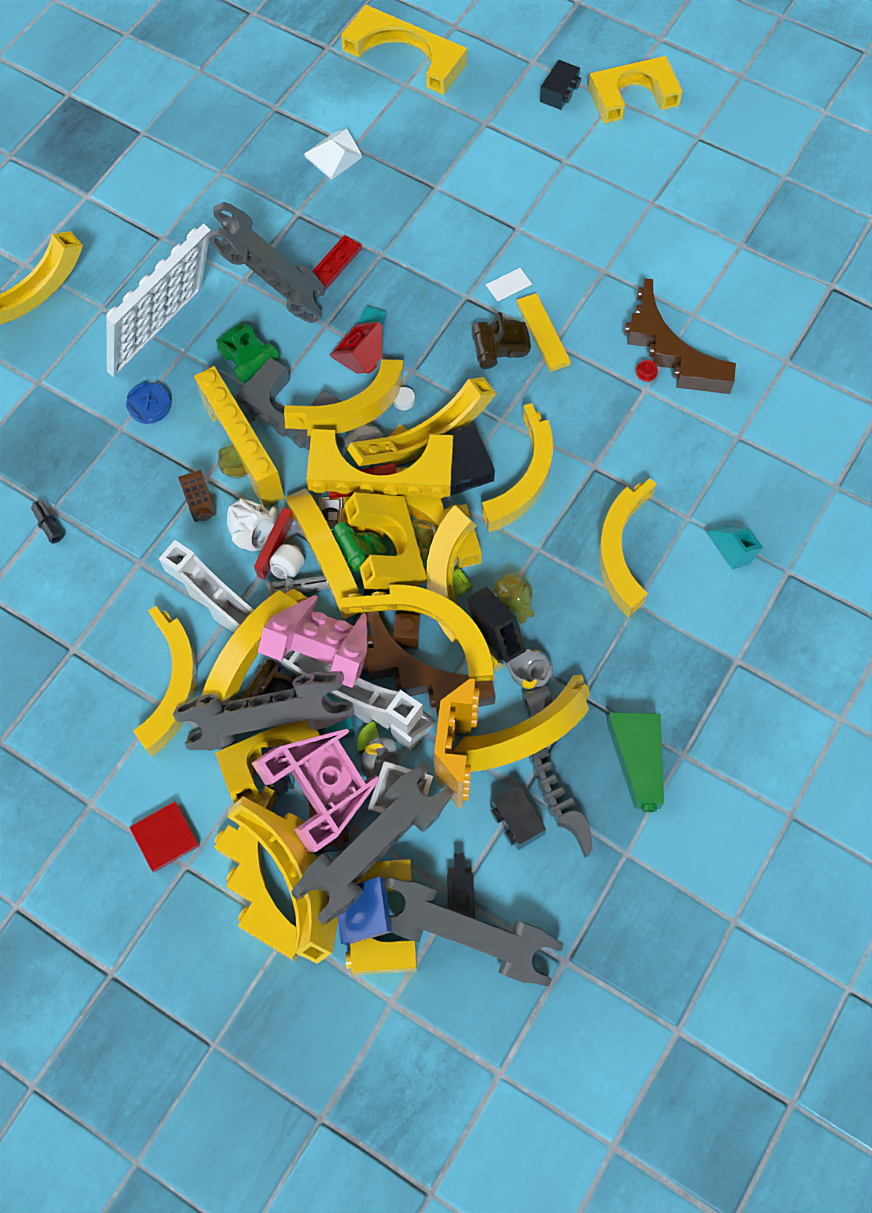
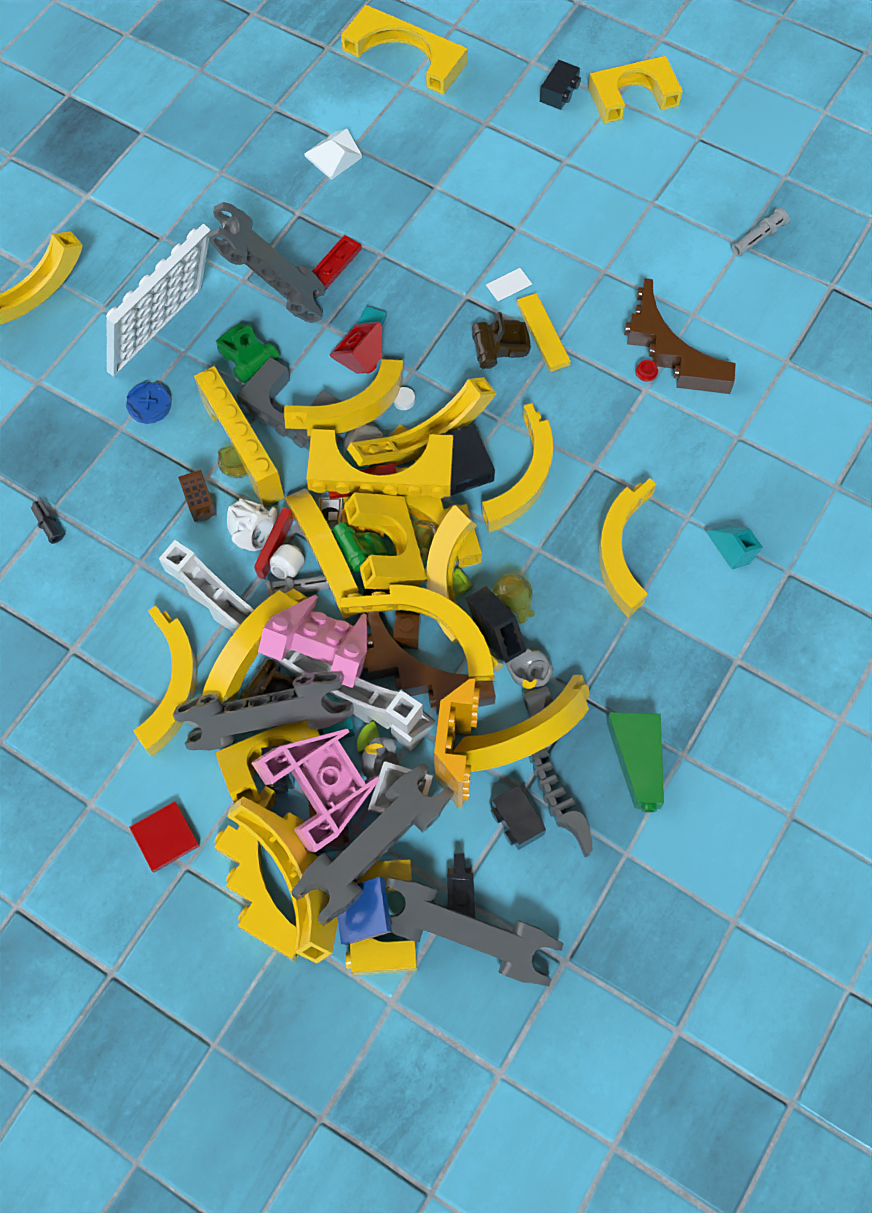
(767, 228): none -> light grey pin

